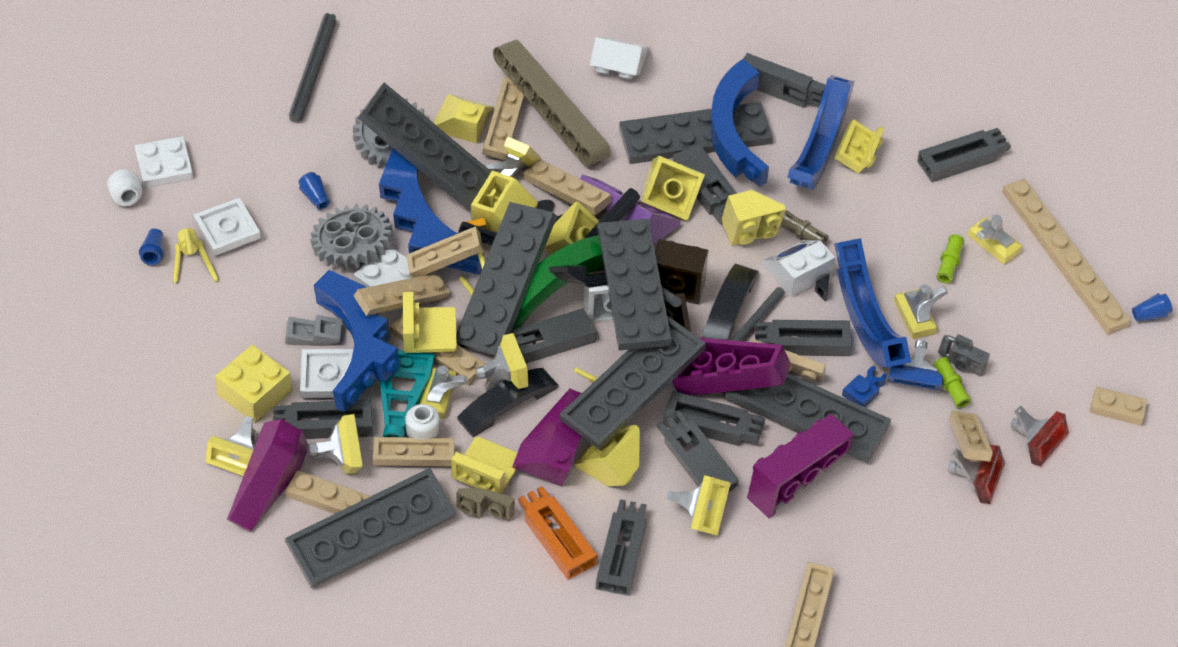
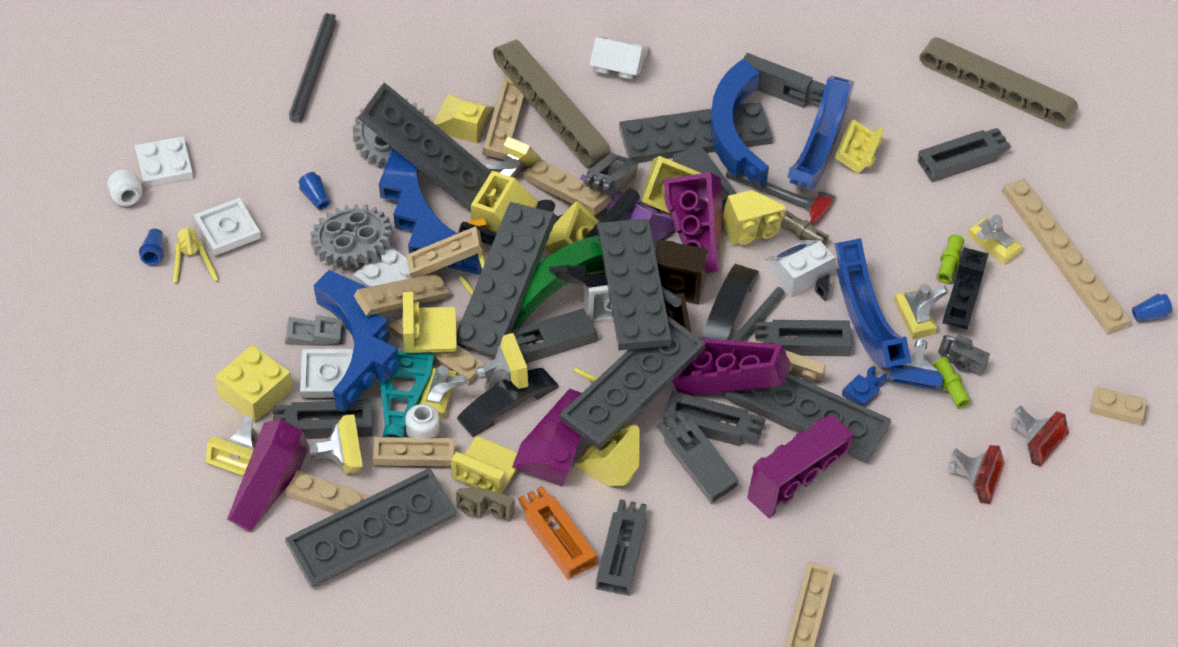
(609, 178): none -> dark grey hinge
(697, 212): none -> magenta wedge
(704, 504): light yellow piece -> none
(816, 207): none -> dark grey piece
(965, 288): none -> black slope
(970, 436): tan plate -> none
(998, 82): none -> dark tan beam

